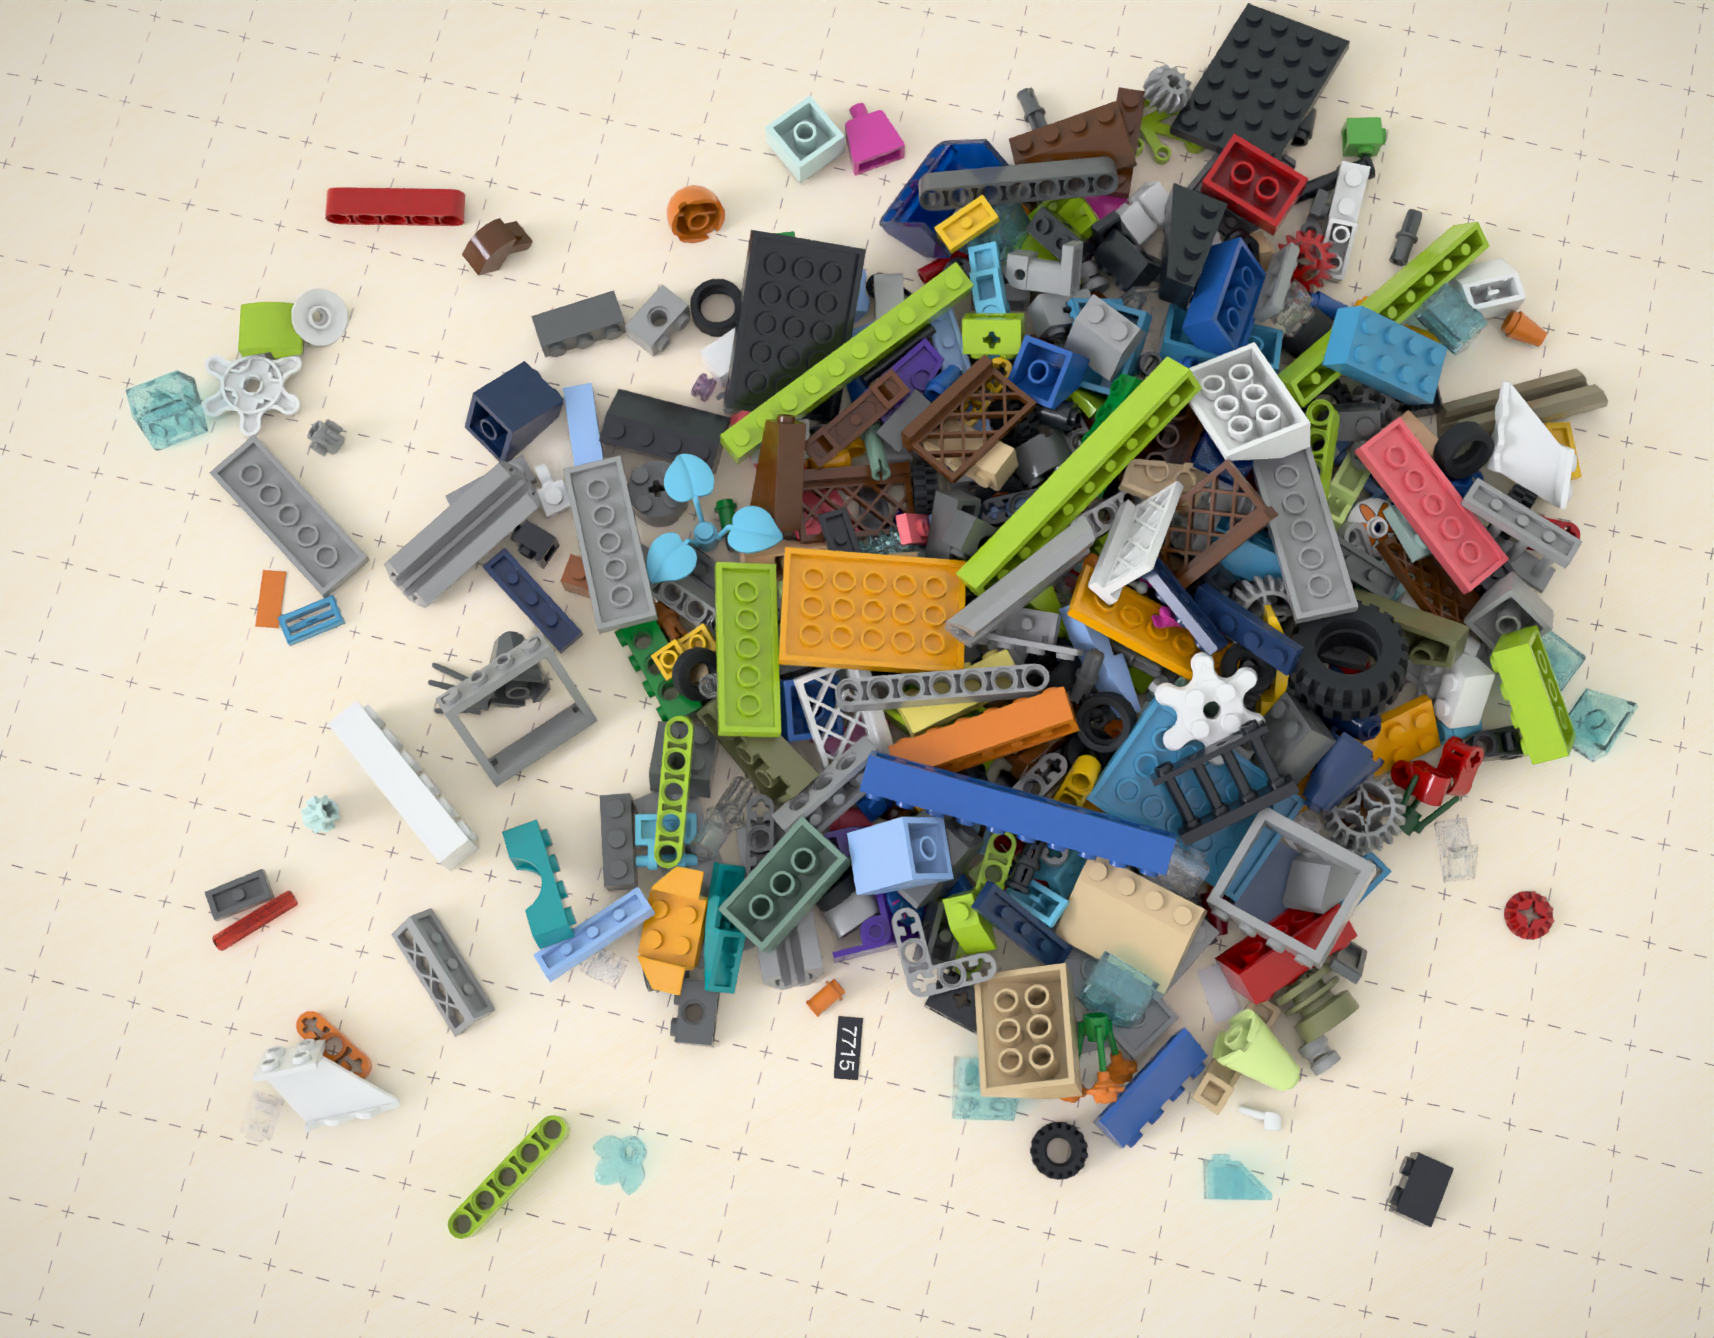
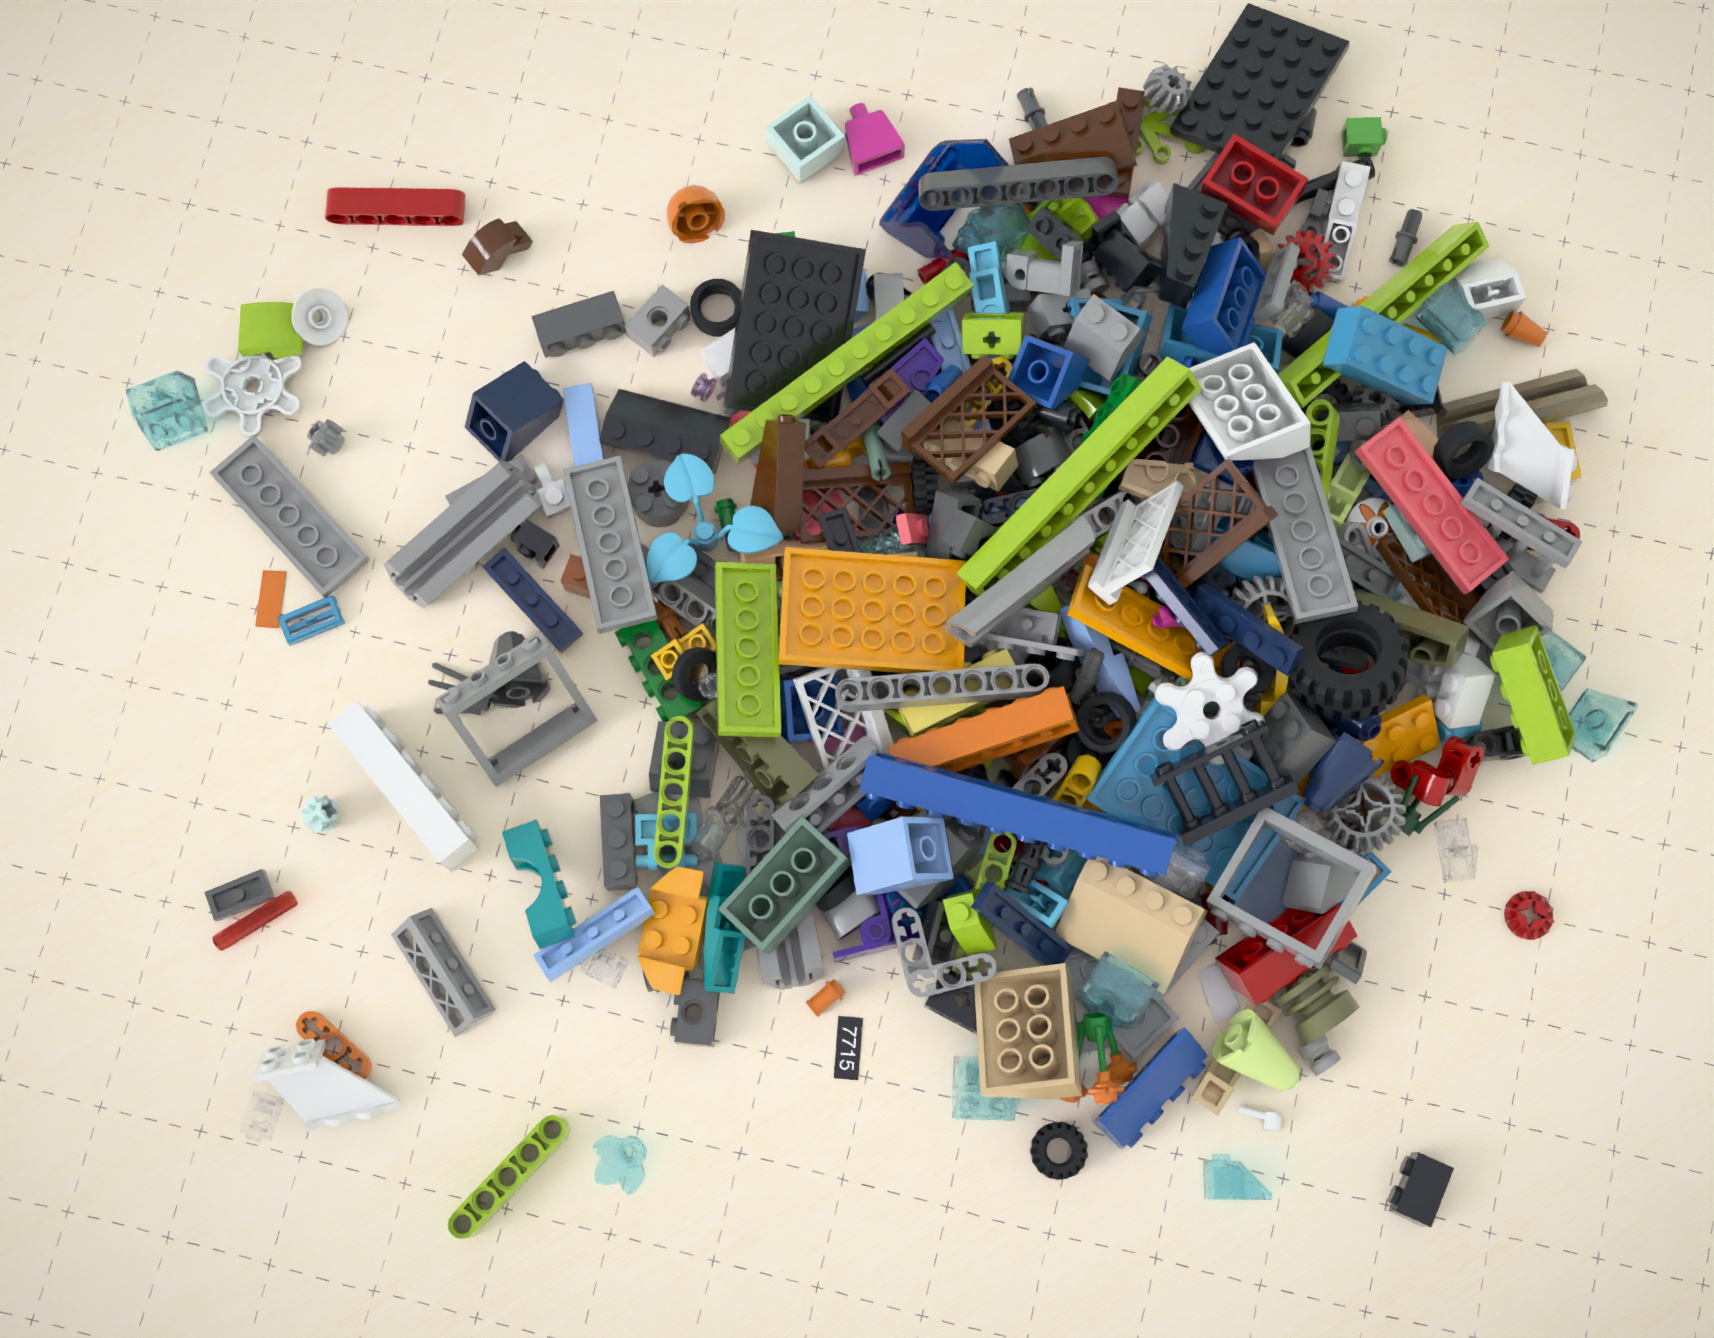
(966, 224): yellow panel -> none

